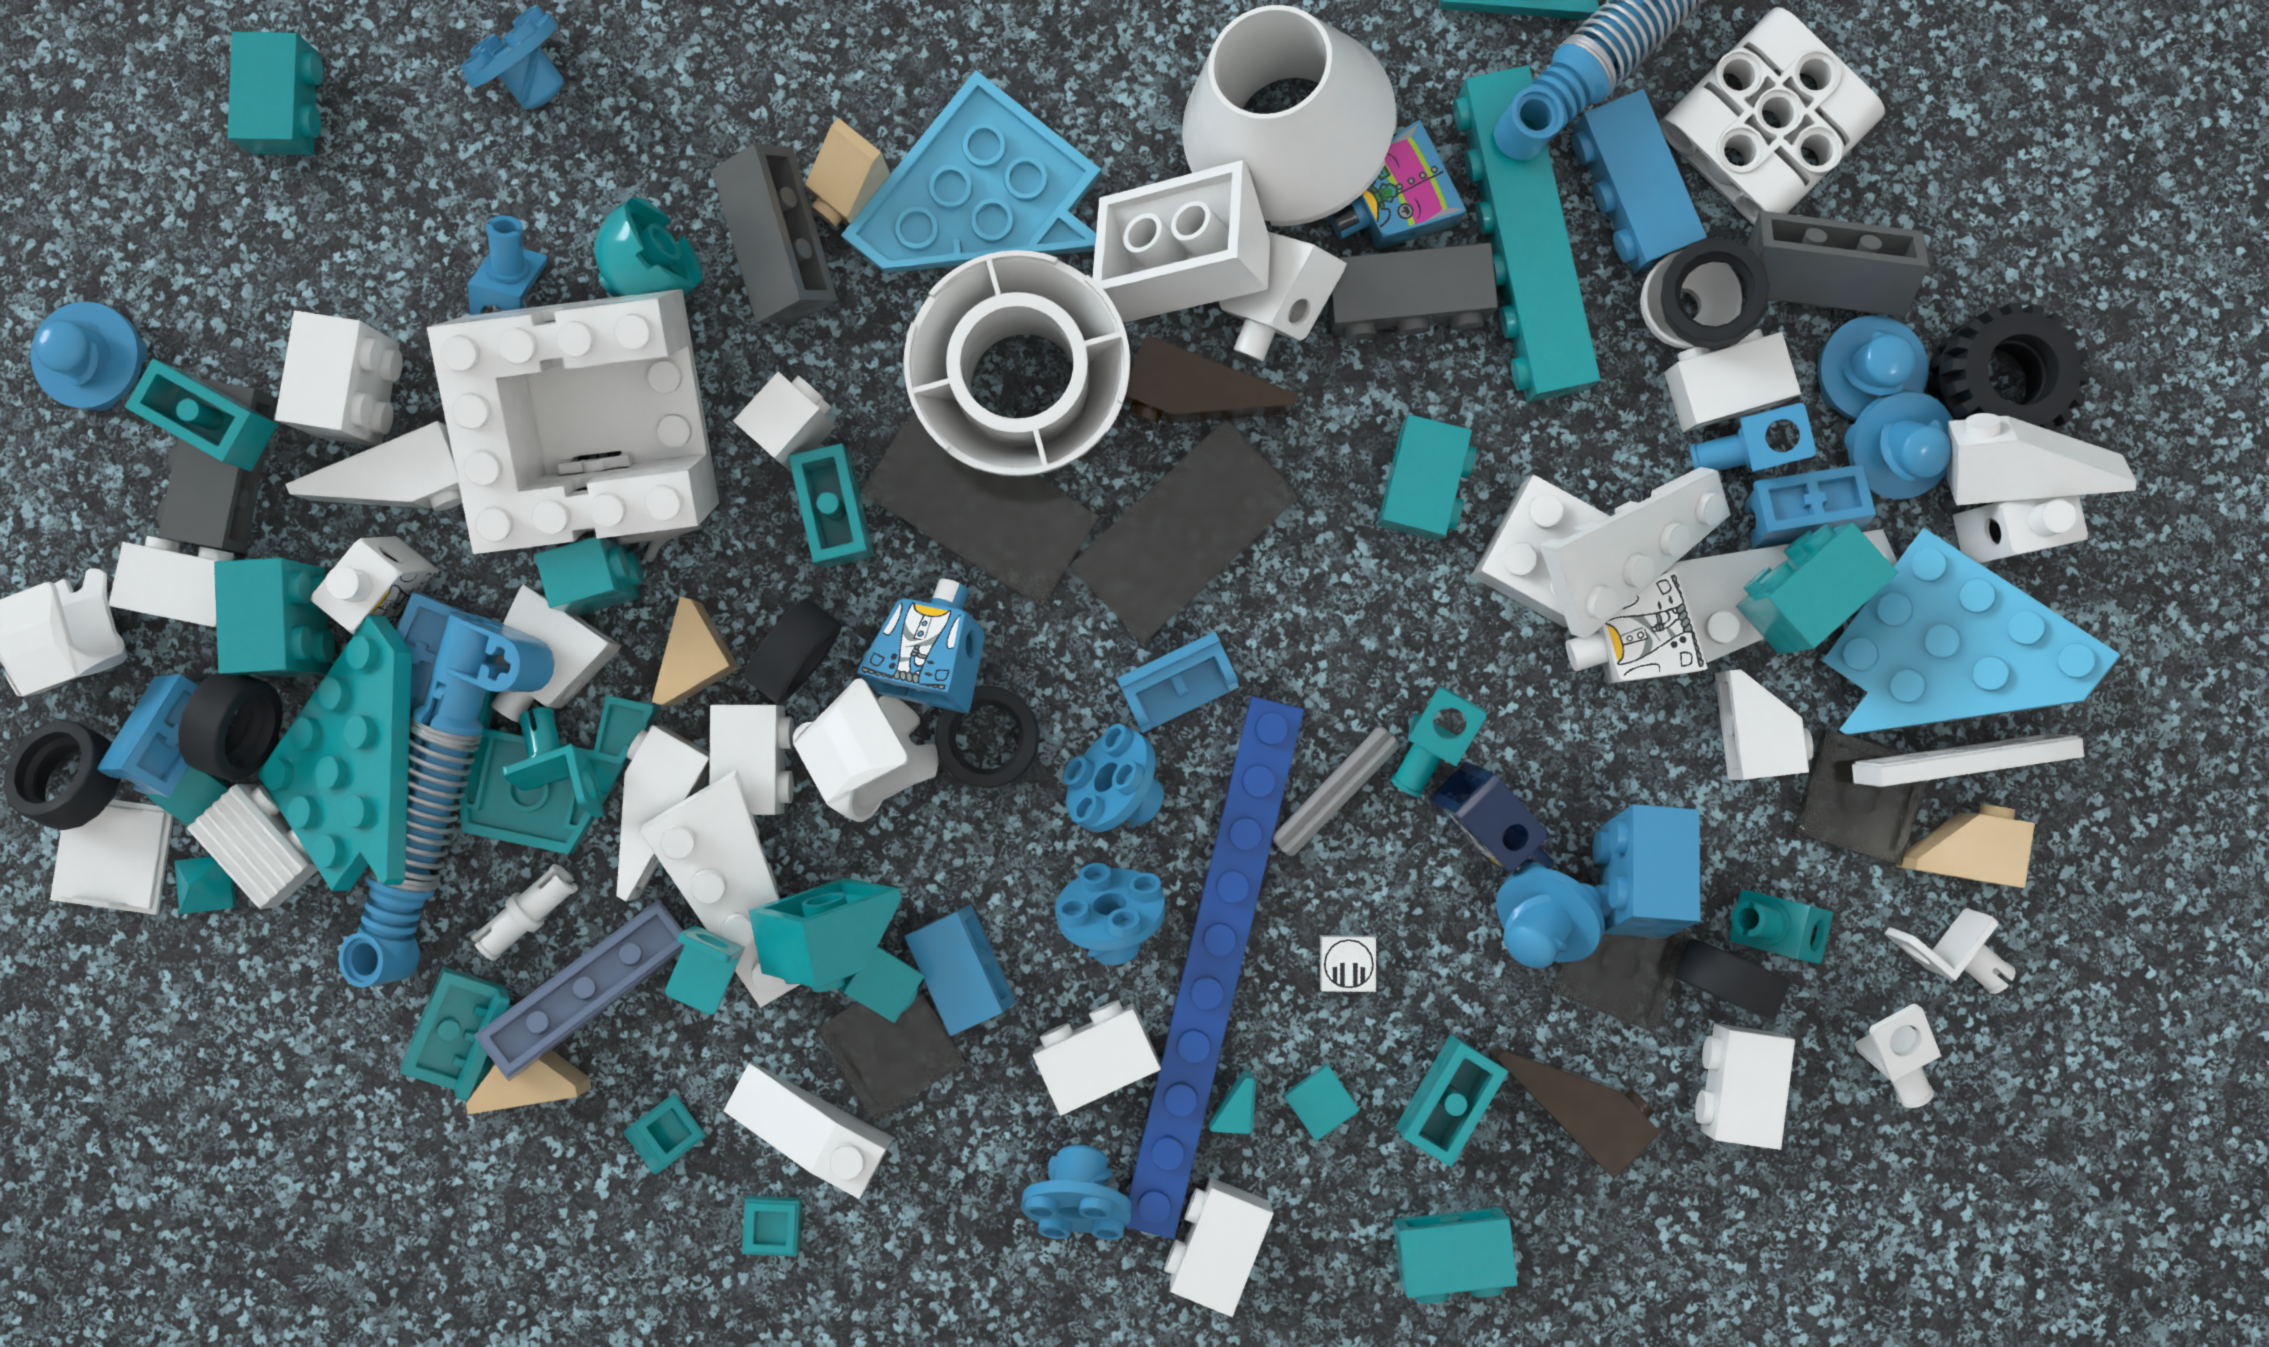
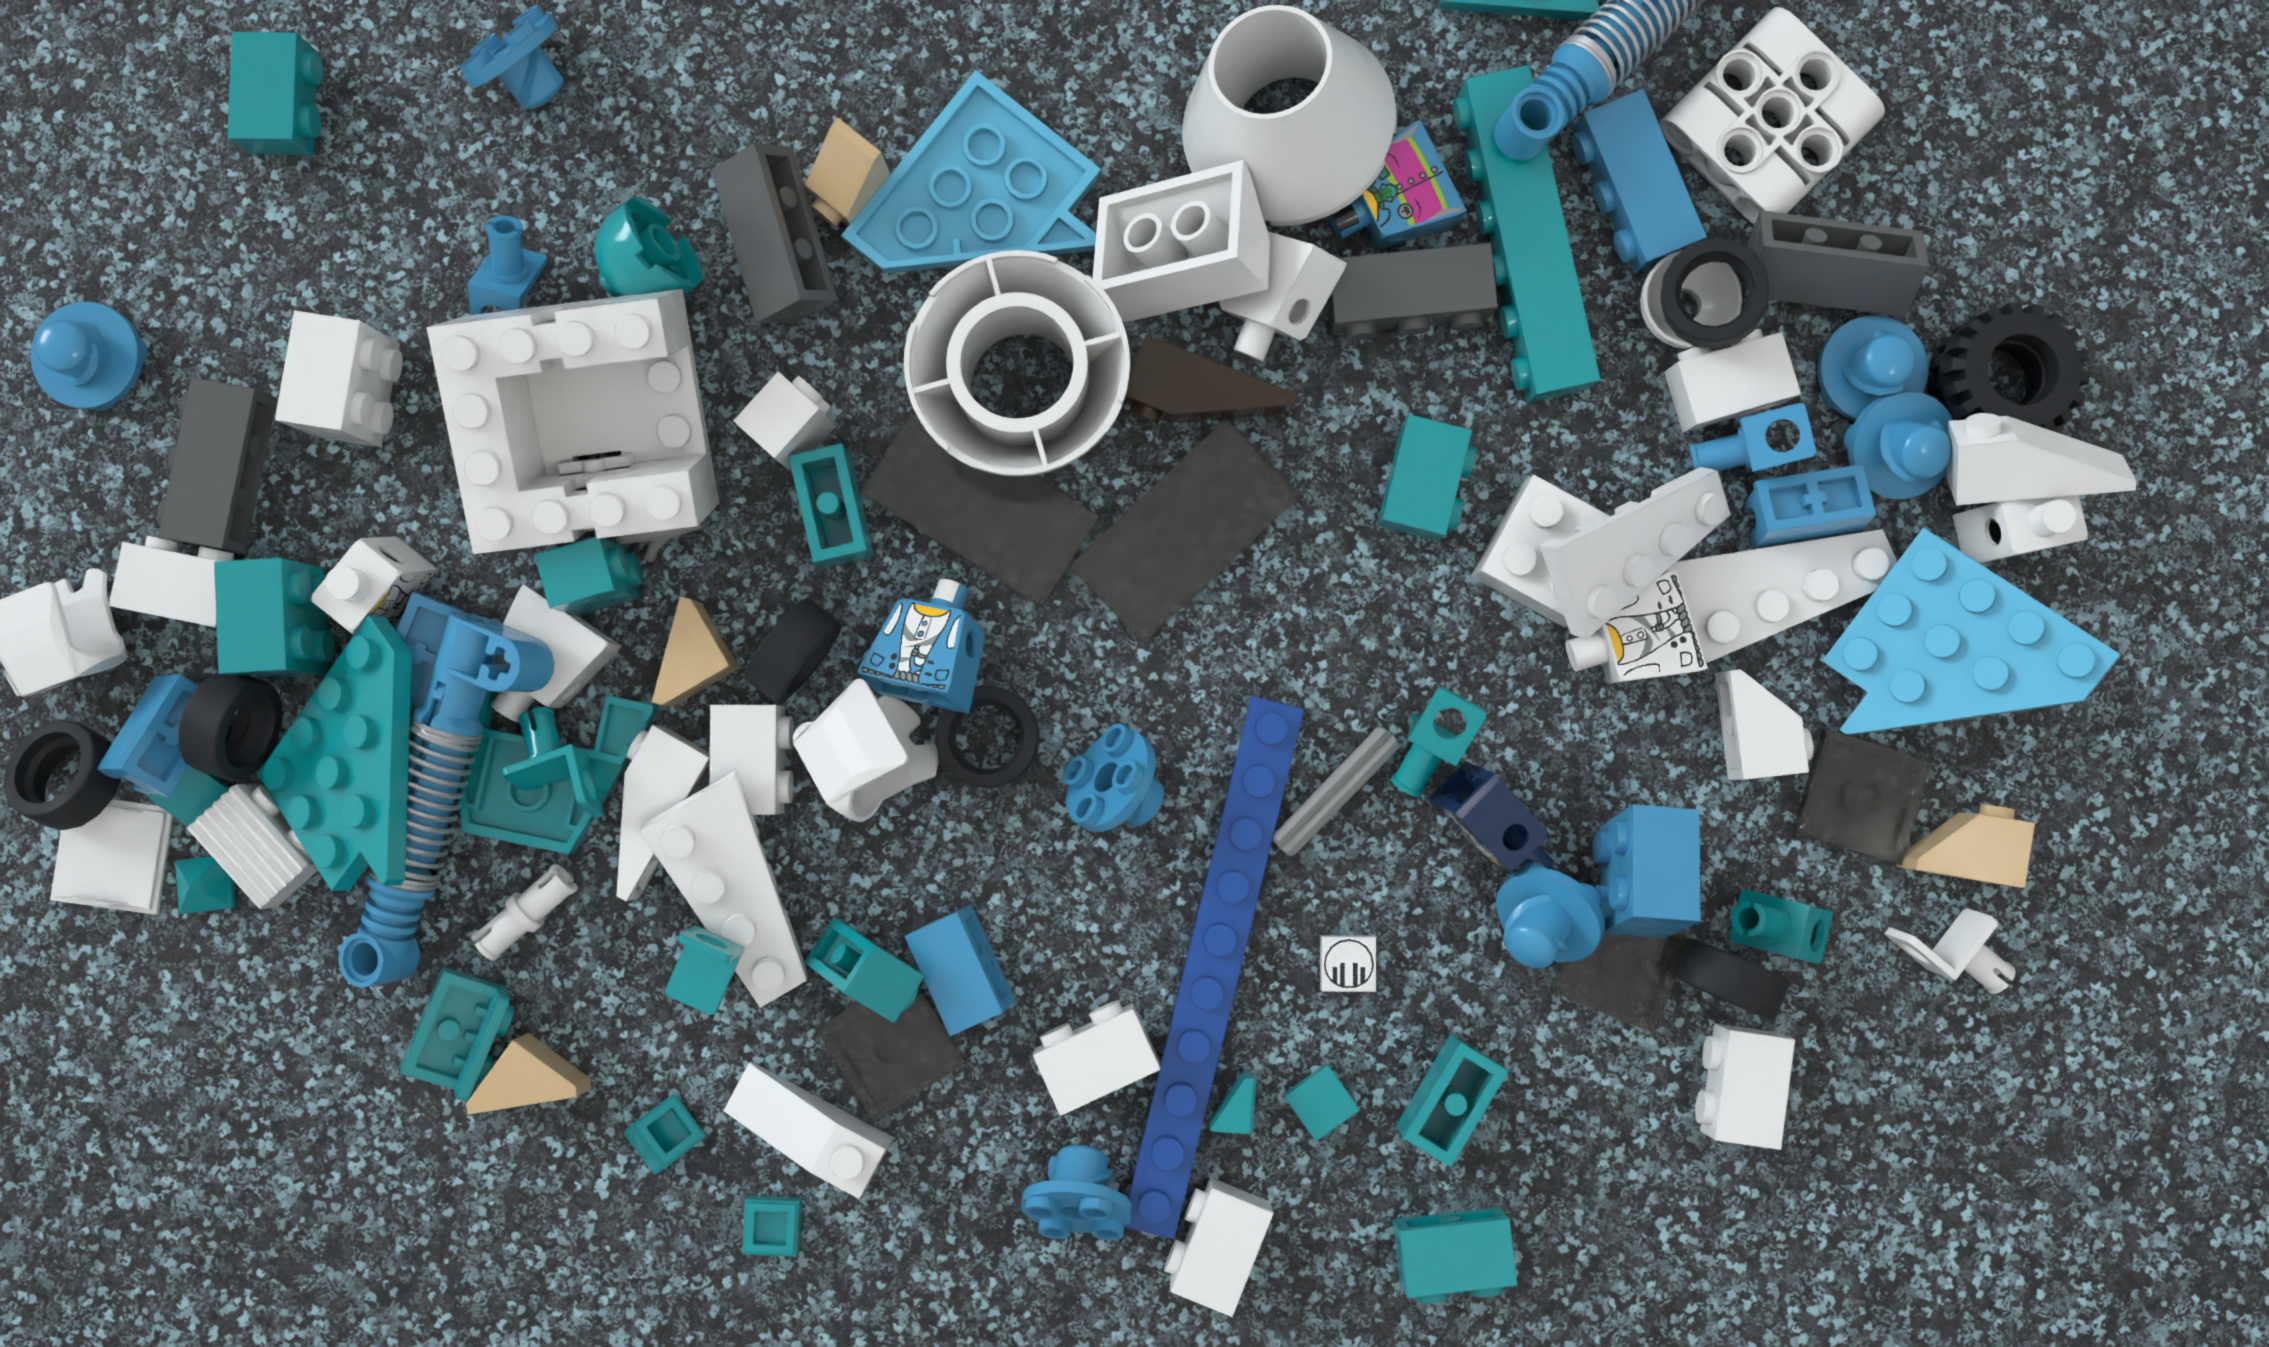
(201, 415): teal brick -> none
(403, 472): white slope -> none
(581, 990): sand blue tile -> none
(823, 932): teal slope -> none
(1110, 911): dark azure plate -> none
(1178, 682): dark azure hinge -> none
(1594, 1113): dark brown slope -> none
(1815, 588): teal brick -> none
(1902, 1052): white bracket -> none
(1967, 759): white tile -> none

